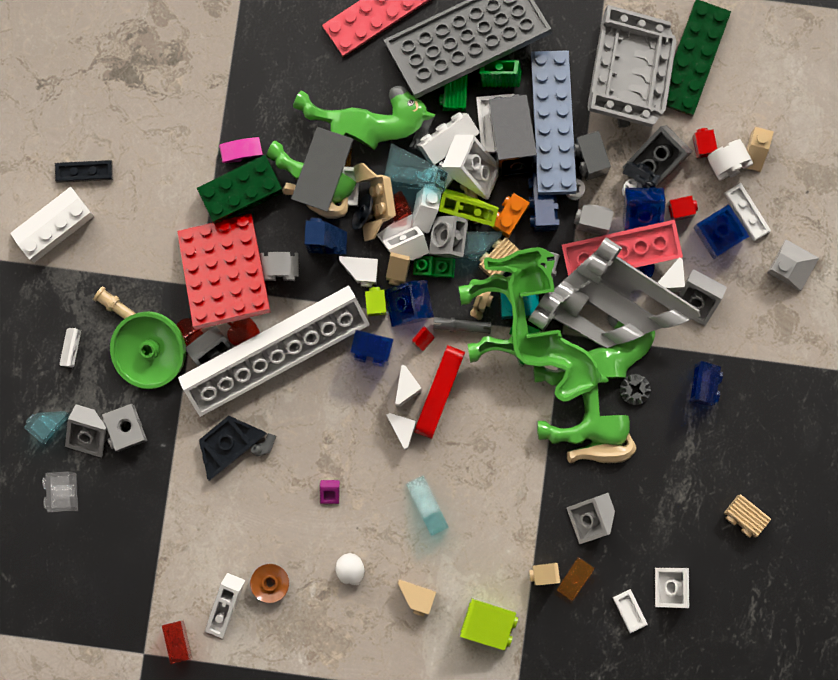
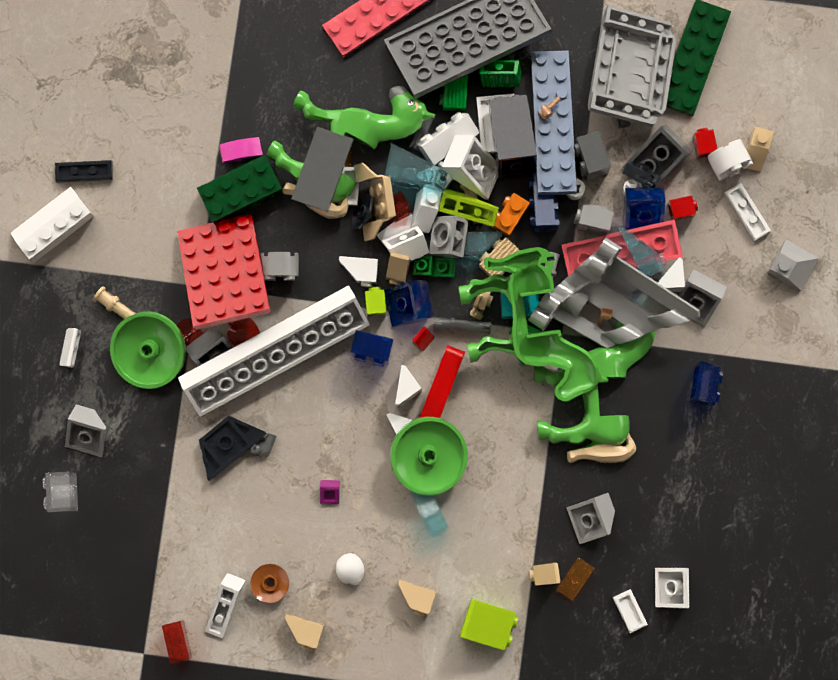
(45, 424): clear light blue slope -> none
(114, 421): light grey brick -> none
(305, 631): none -> tan slope
(324, 238): dark blue wedge -> none
(428, 455): none -> bright green dish
(546, 109): none -> medium nougat hand
(605, 315): none -> medium nougat hand
(625, 389): dark grey gear -> none
(645, 256): none -> clear light blue slope
(721, 231): clear blue brick -> none
(746, 516): tan brick -> none

